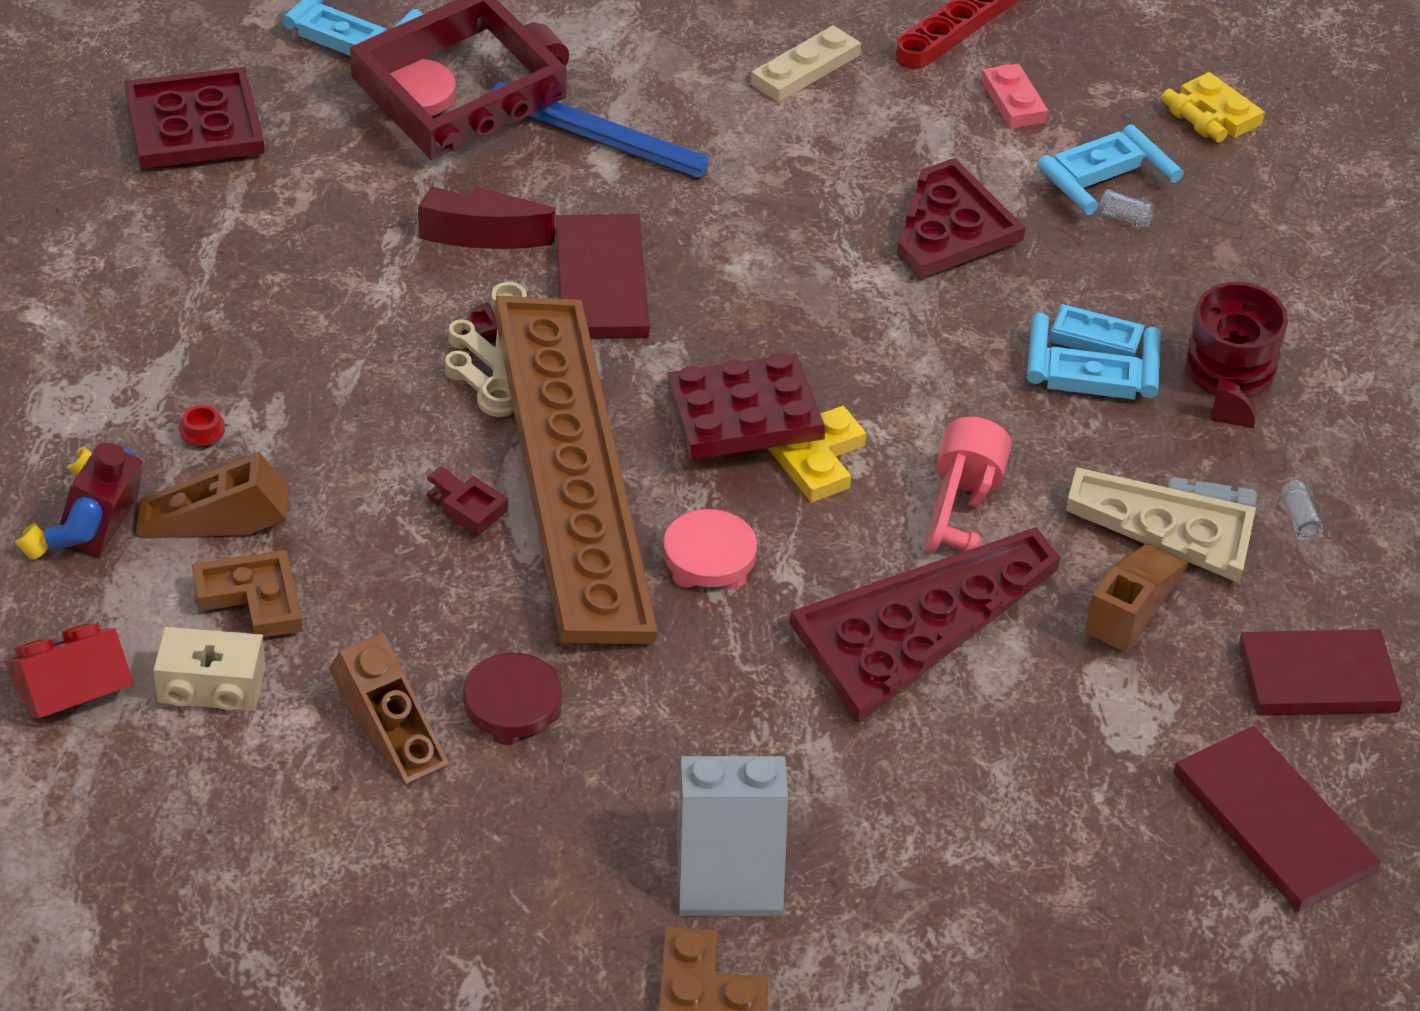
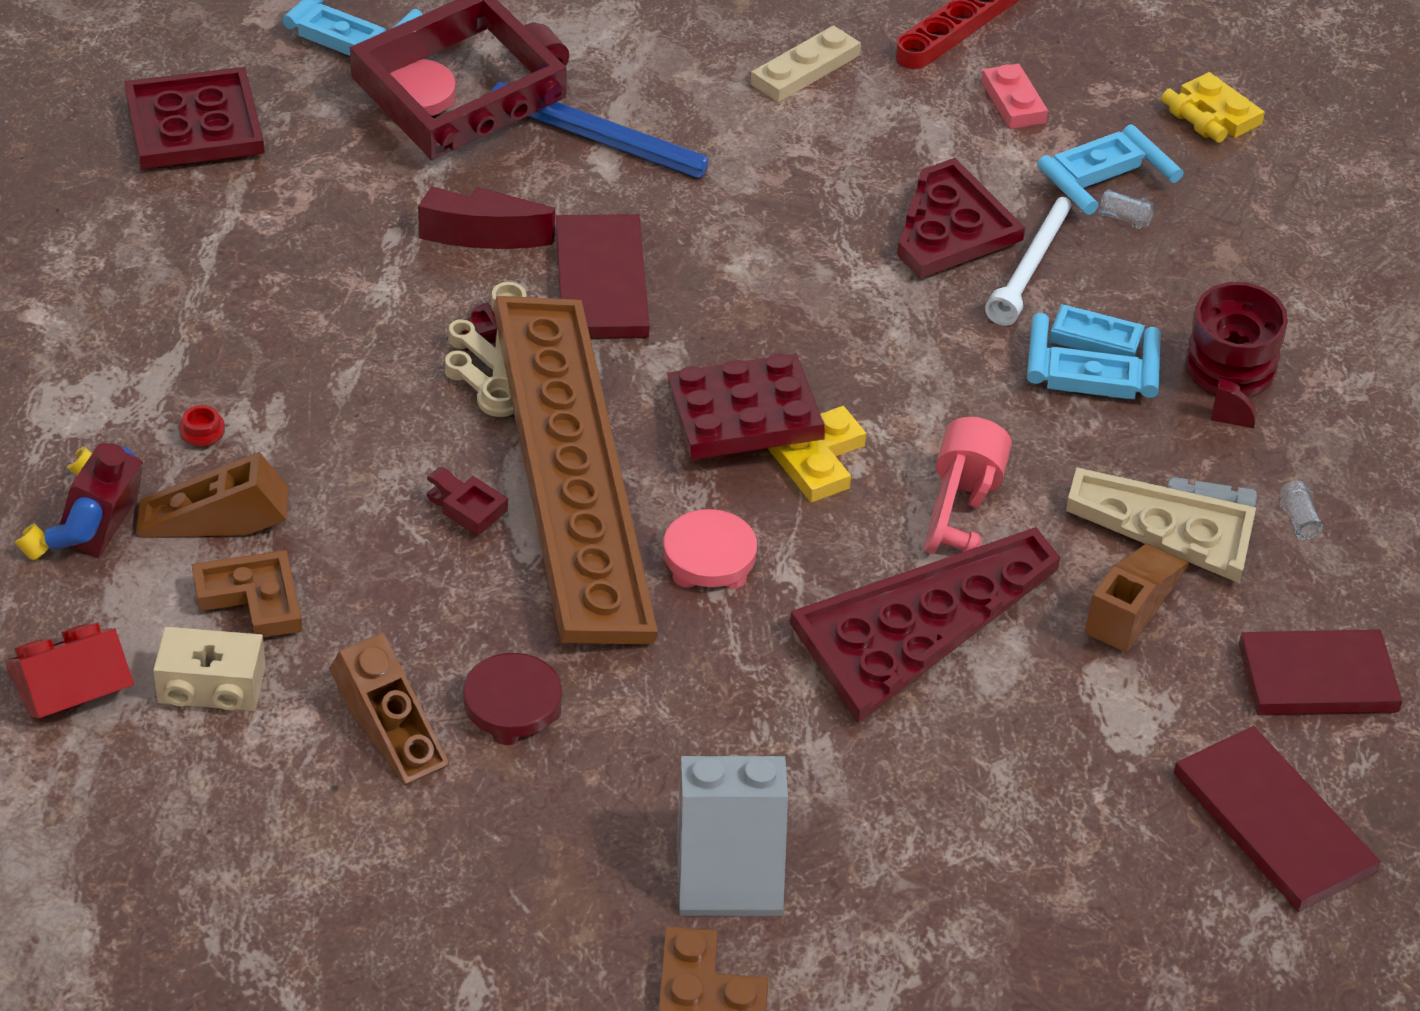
(1006, 302): none -> white piece

